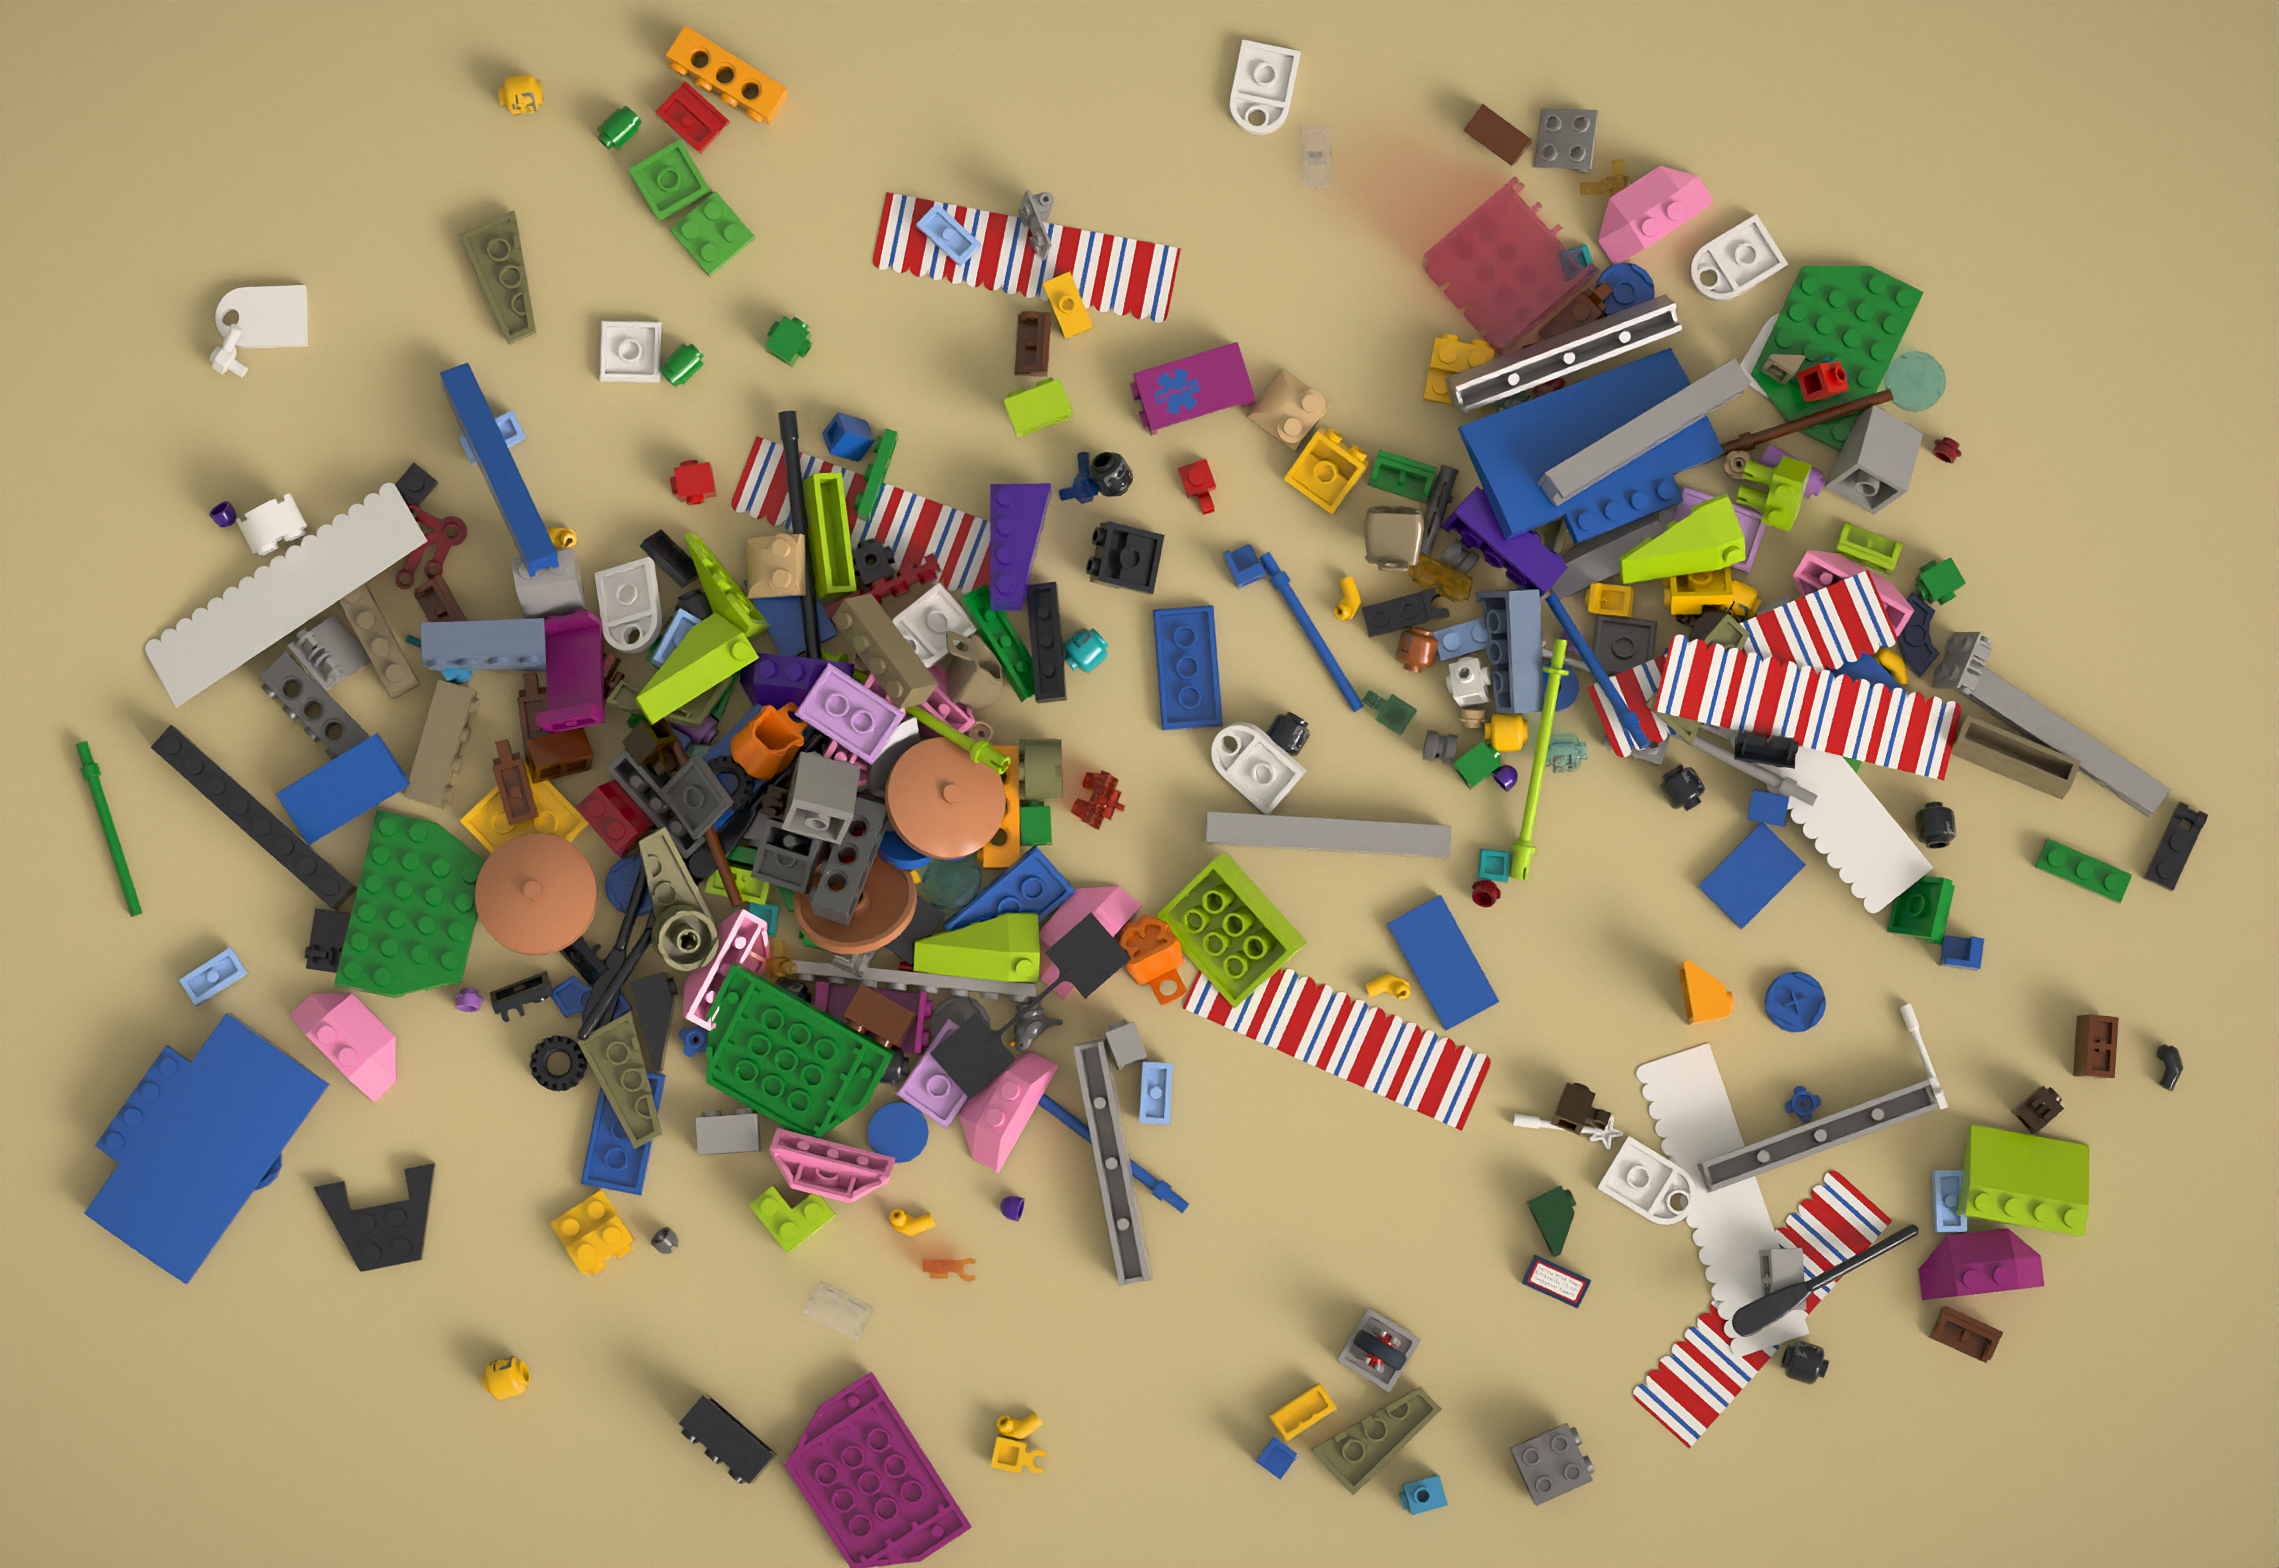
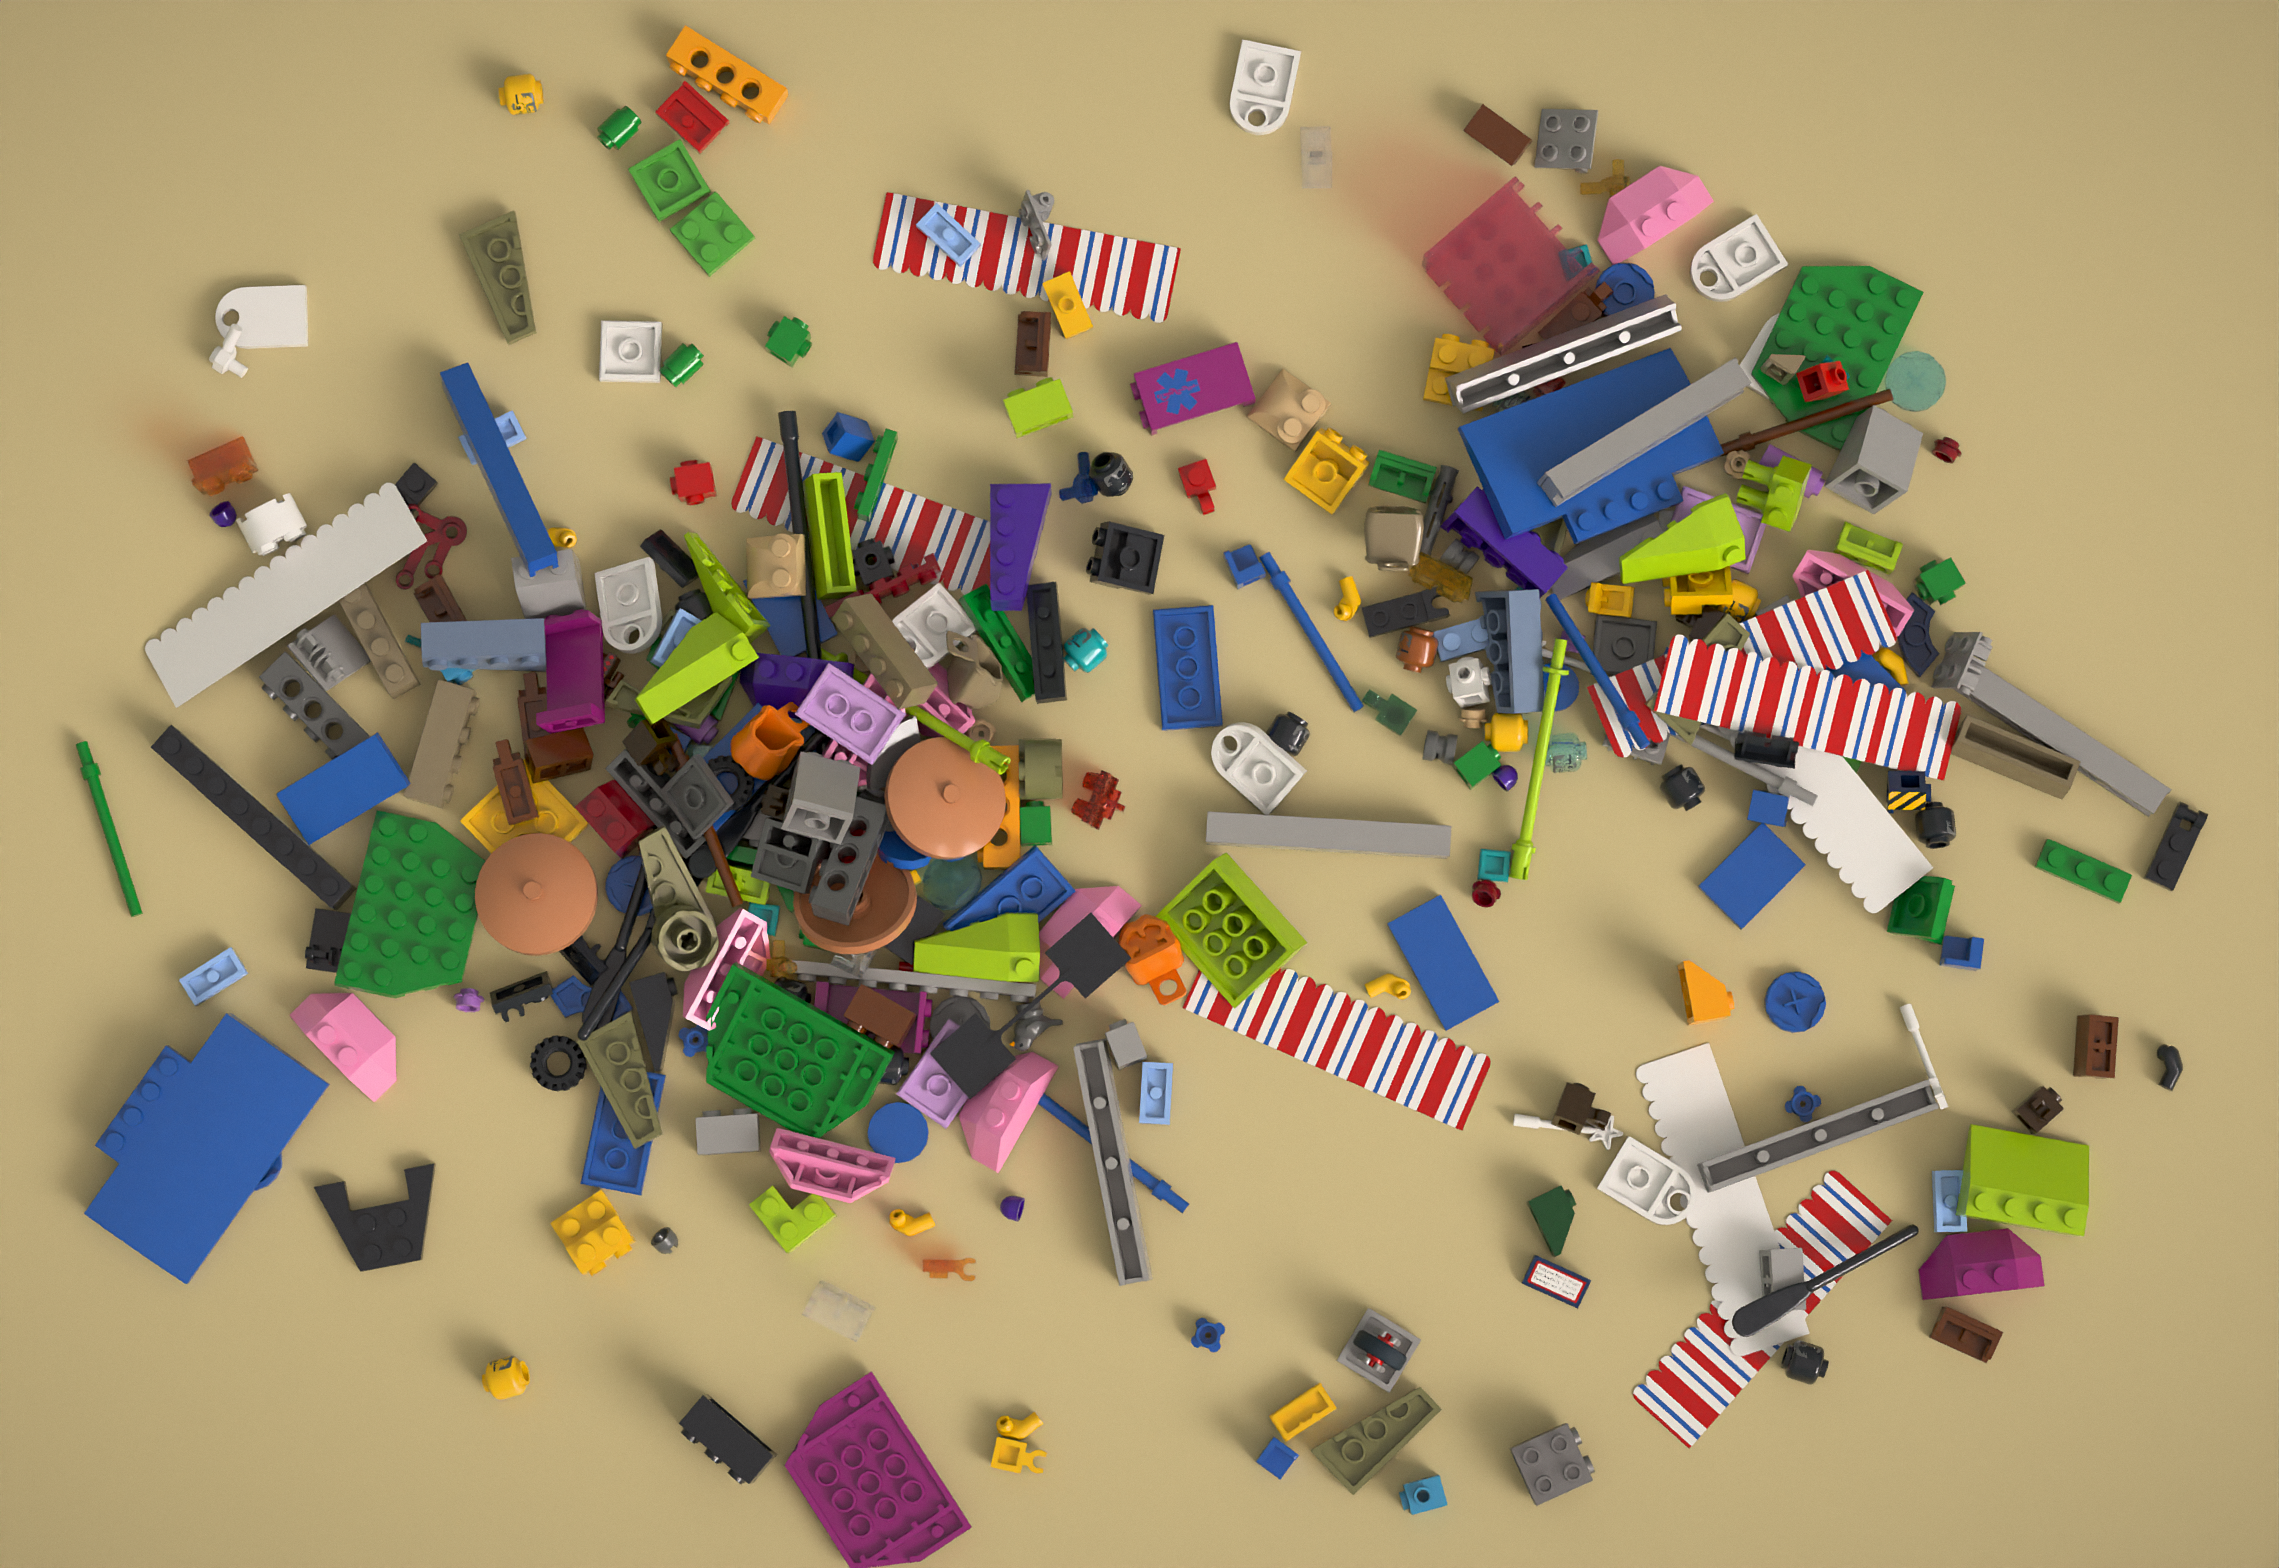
(222, 466): none -> clear orange bracket
(1203, 1327): none -> blue plate
(1907, 791): none -> brick

